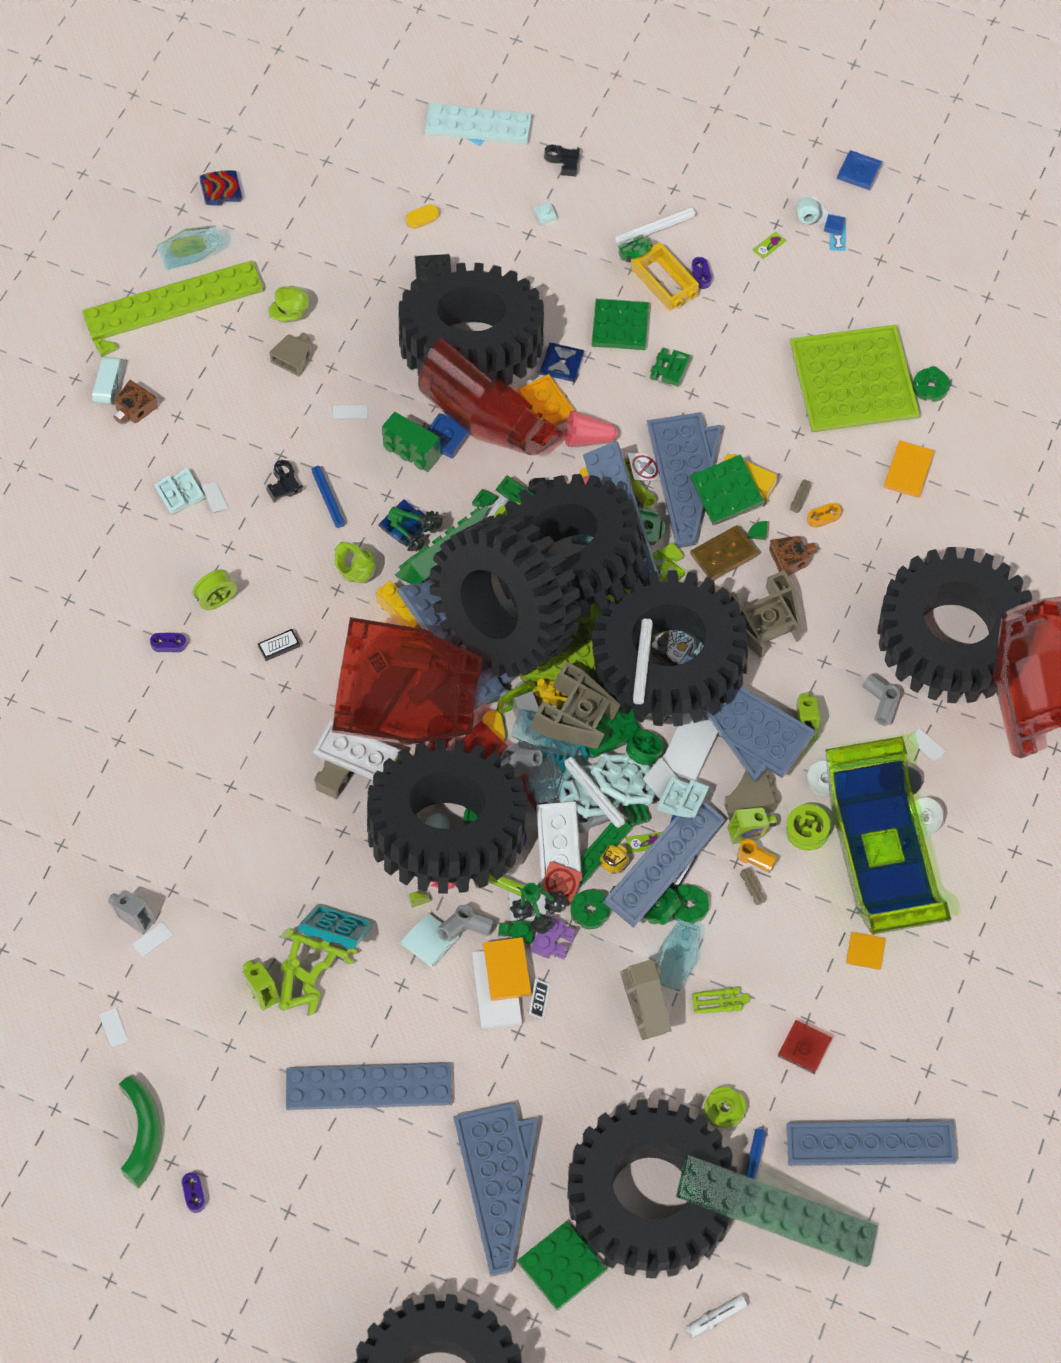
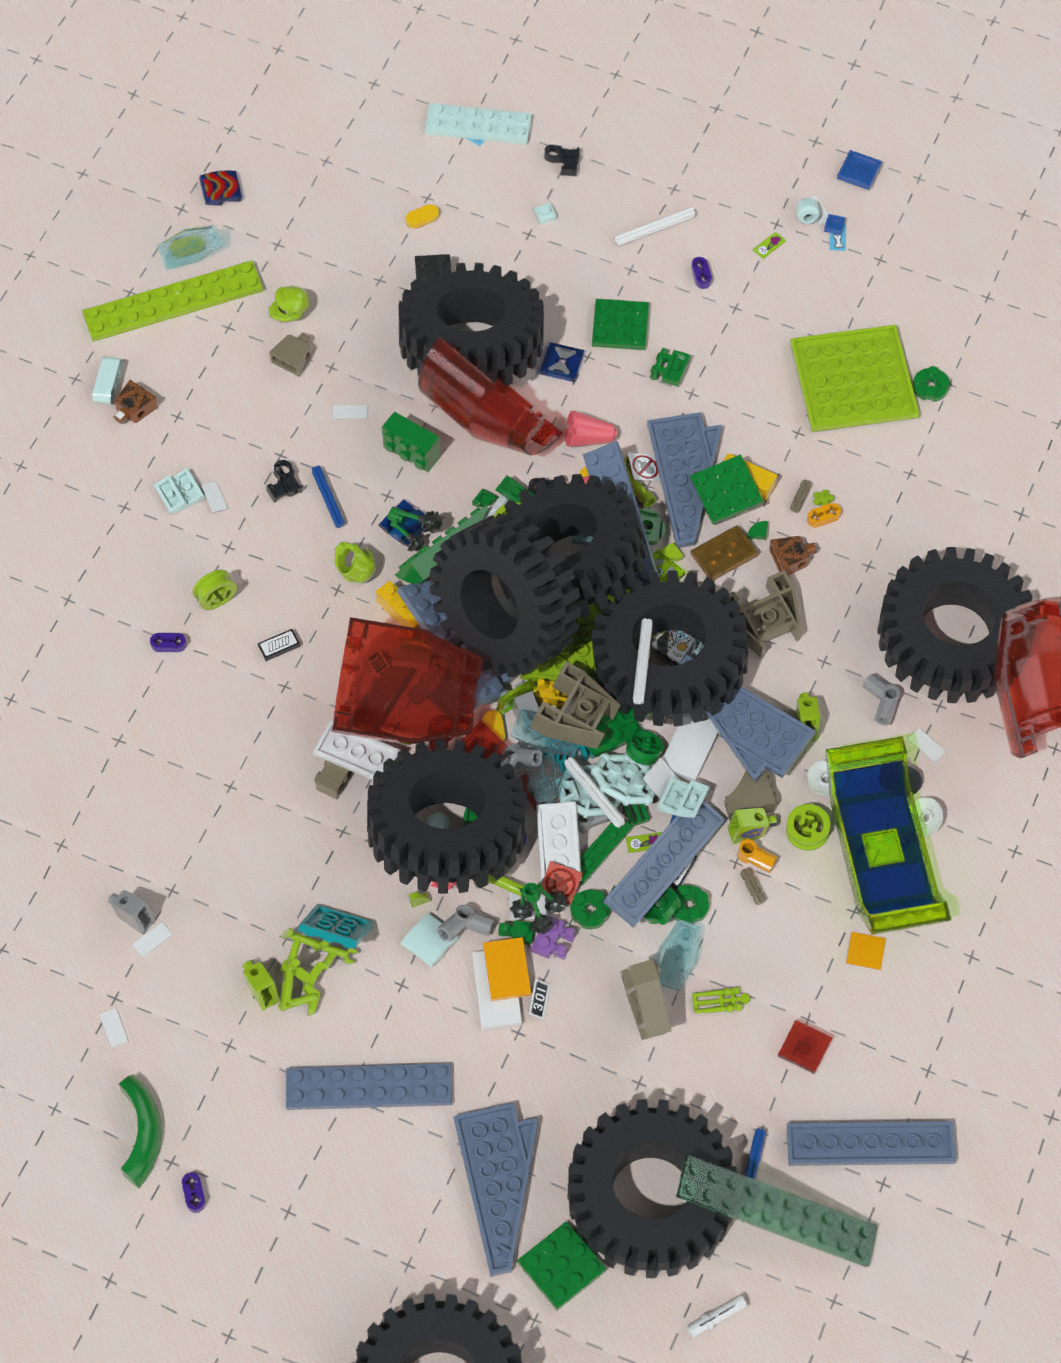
(105, 347): lime tile -> none
(450, 434): blue plate -> none
(547, 399): light orange tile -> none
(614, 859): yellow head -> none
(635, 248): green plate -> none
(679, 274): yellow piece -> none
(723, 1119): lime plate -> none
(822, 498): none -> lime plant
(909, 469): light orange tile -> none

